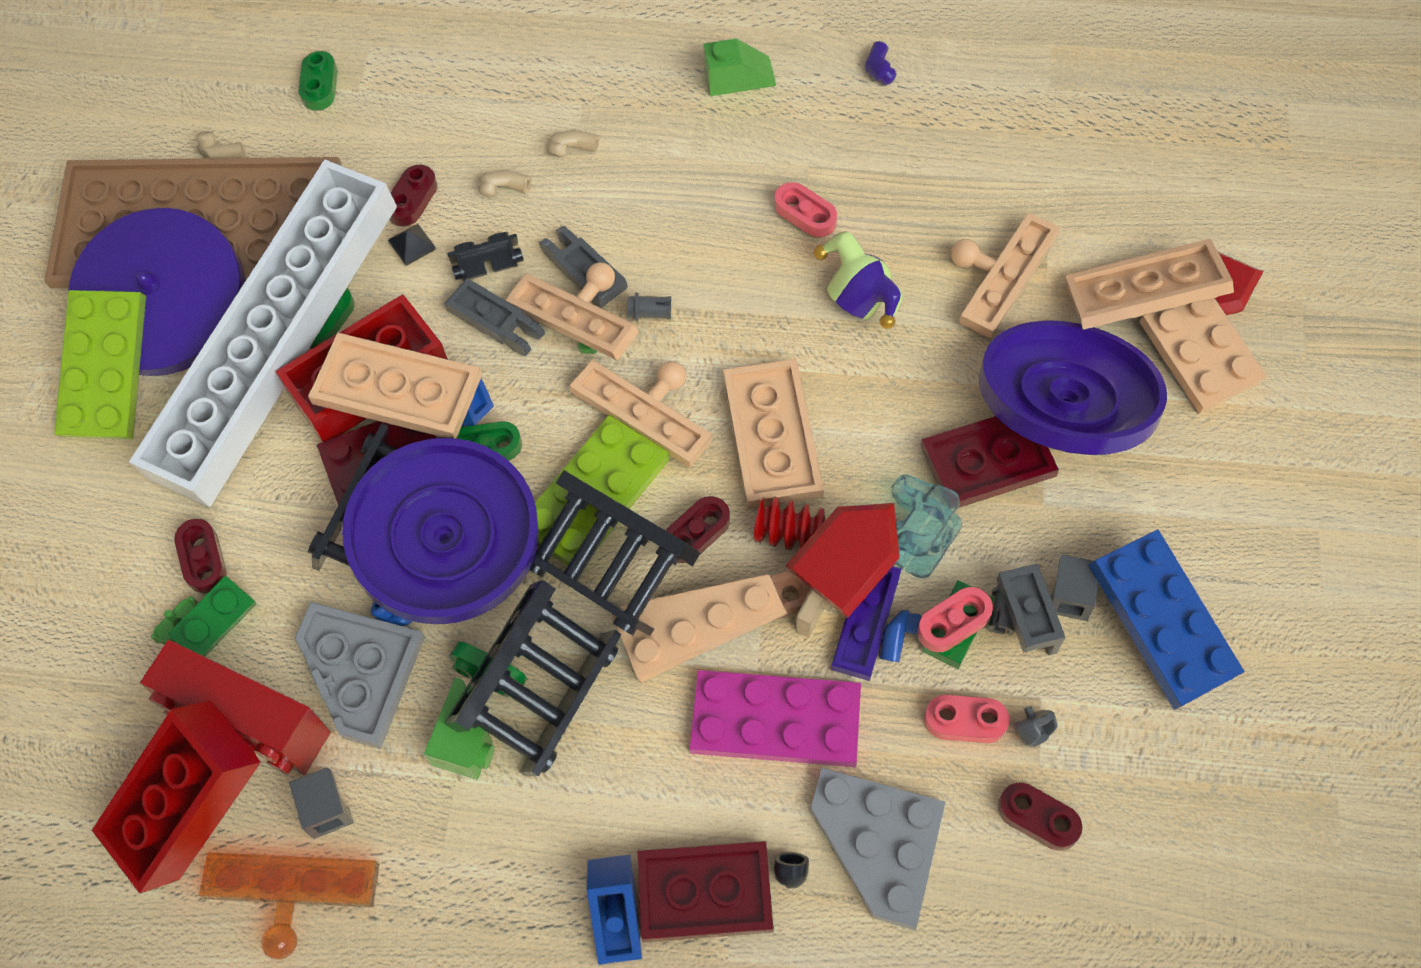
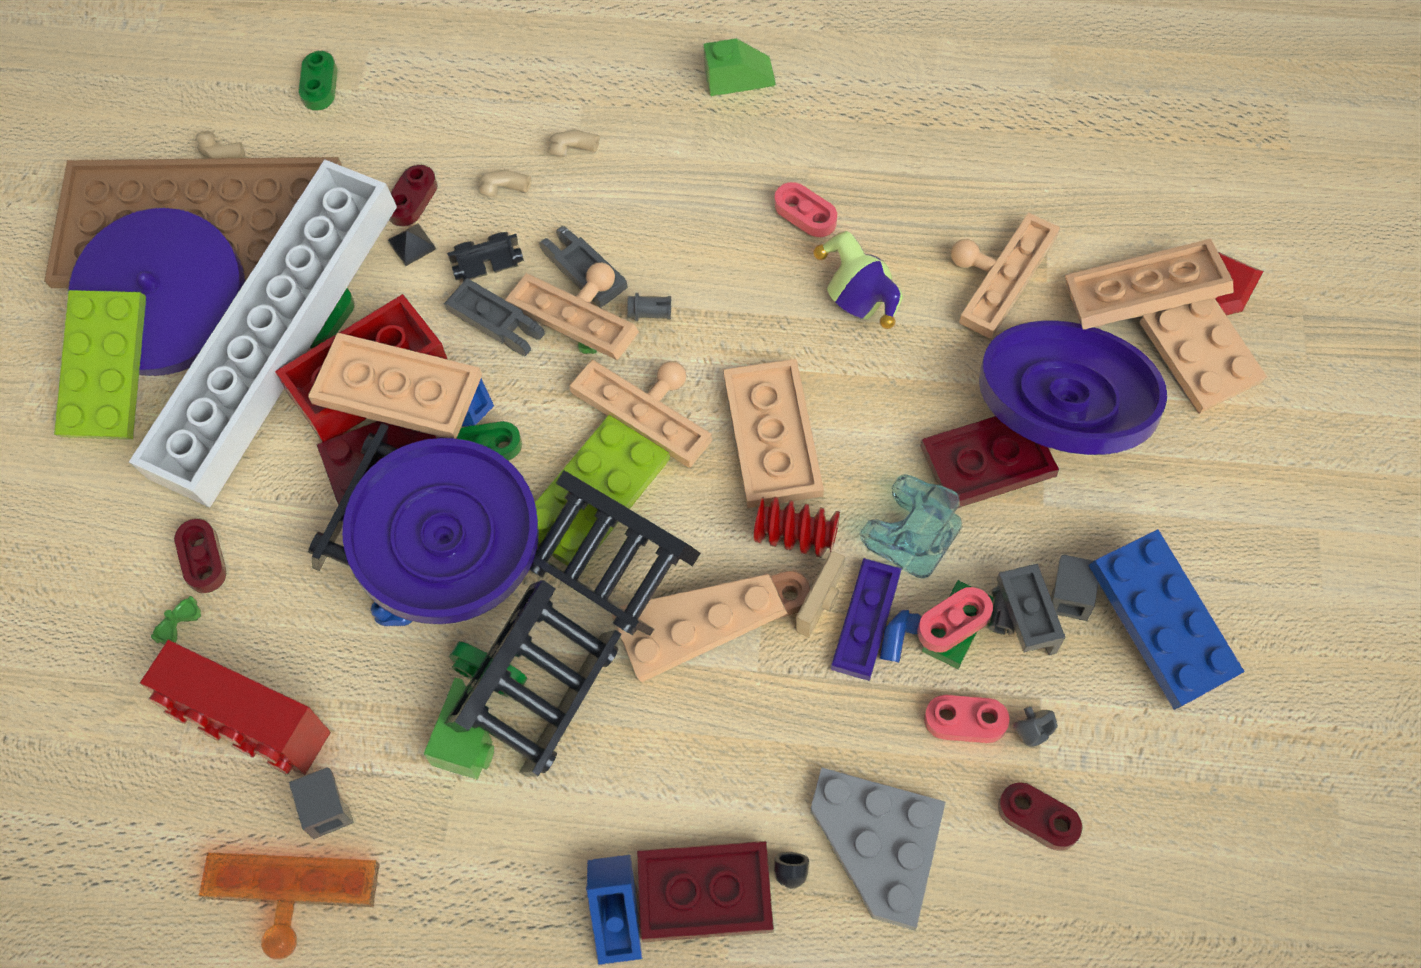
(175, 795): red brick -> none
(212, 618): green plate -> none
(358, 668): light grey plate -> none
(693, 529): dark red plate -> none
(776, 718): dark pink plate -> none
(849, 554): red tile -> none
(878, 66): dark purple arm -> none

